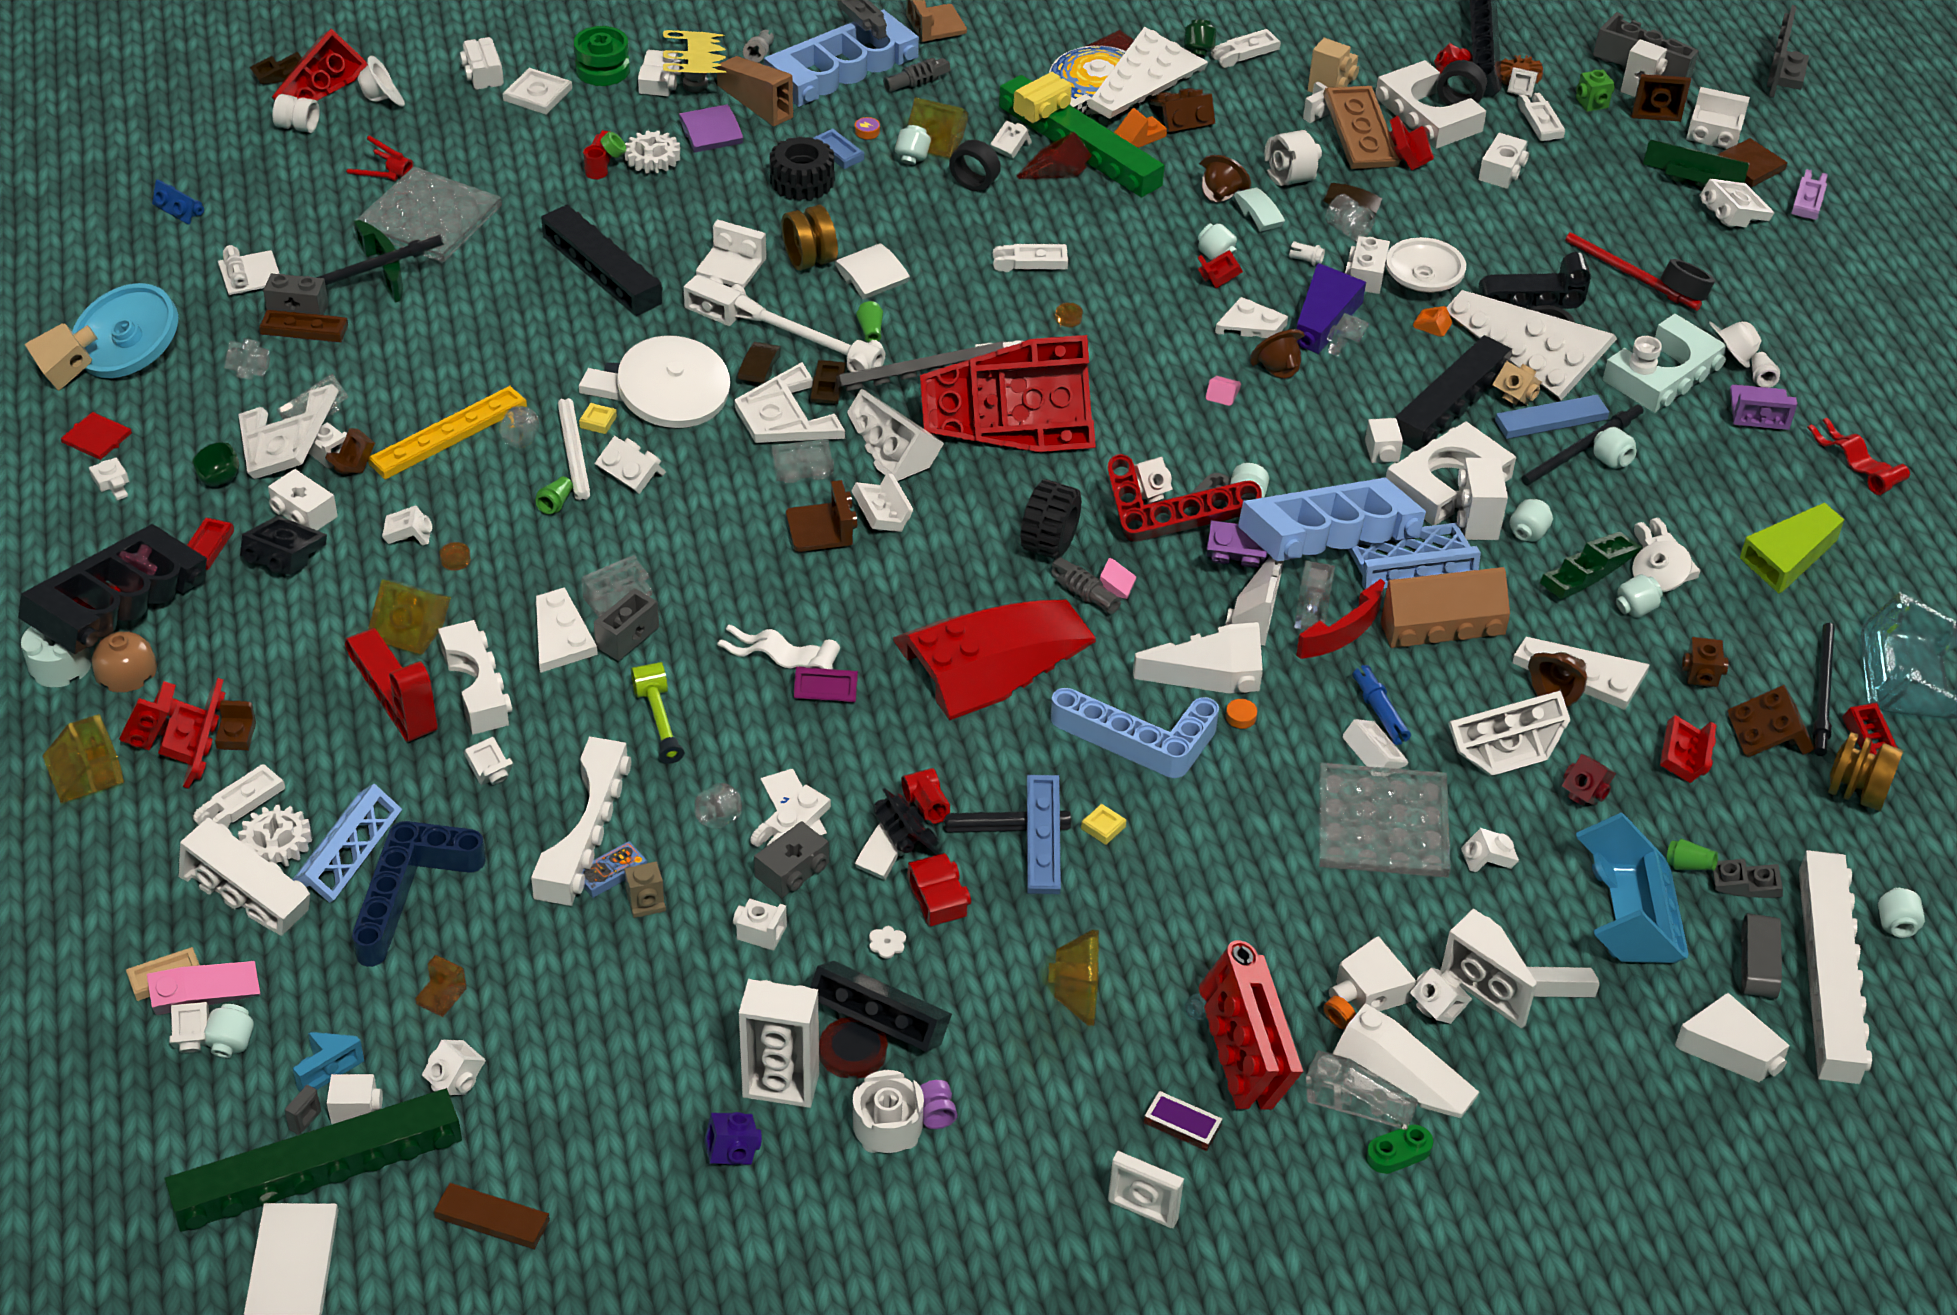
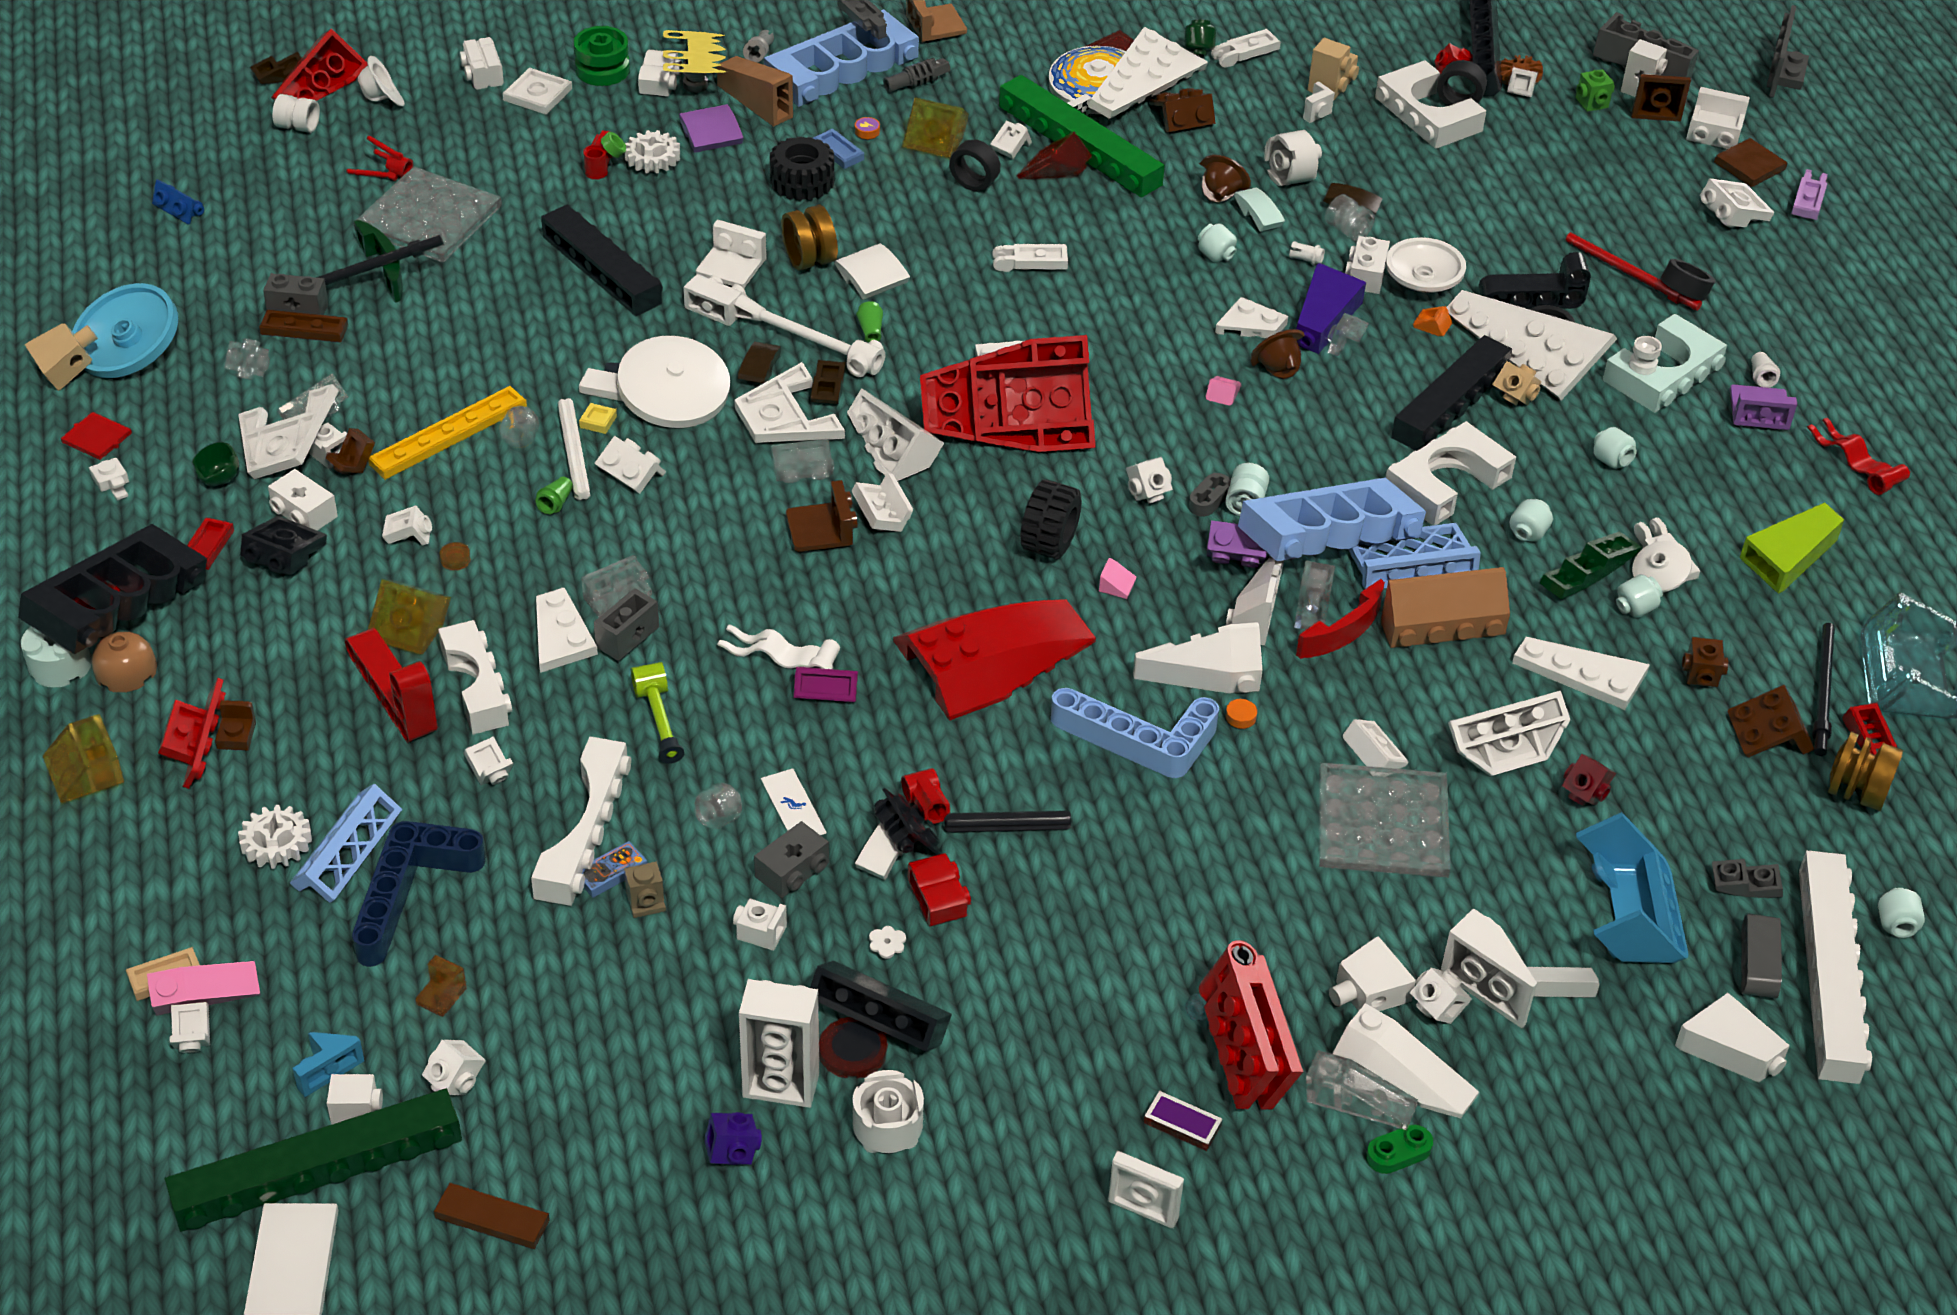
(140, 559): clear pink plant -> none
(149, 718): red bracket -> none
(228, 1030): light aqua head -> none
(241, 797): white hinge -> none
(242, 877): white wedge -> none
(246, 271): white hinge -> none
(303, 1110): dark grey tile -> none
(804, 806): white hinge -> none
(909, 369): dark grey plate -> none
(912, 144): light aqua head -> none
(937, 1107): medium lavender wheel -> none
(1042, 97): light yellow brick -> none
(1043, 834): medium blue tile -> none
(1068, 314): clear orange tile -> none
(1077, 975): clear yellow slope -> none
(1084, 585): dark grey hinge -> none
(1103, 824): light yellow tile -> none
(1140, 130): orange slope -> none
(1173, 507): red beam -> none
(1219, 269): red bracket -> none
(1339, 1011): orange tile -> none
(1361, 127): medium nougat tile -> none
(1375, 694): blue pin -> none
(1383, 440): white brick -> none
(1411, 145): red bracket -> none
(1481, 498): white brick -> none
(1489, 847): white bracket -> none
(1503, 160): white brick -> none
(1541, 117): white hinge -> none
(1551, 416): medium blue tile -> none
(1558, 673): reddish brown helmet -> none
(1619, 420): black bar -> none
(1688, 749): red bracket -> none
(1690, 856): bright green cone -> none
(1693, 164): dark green bracket -> none
(1741, 340): white piece -> none

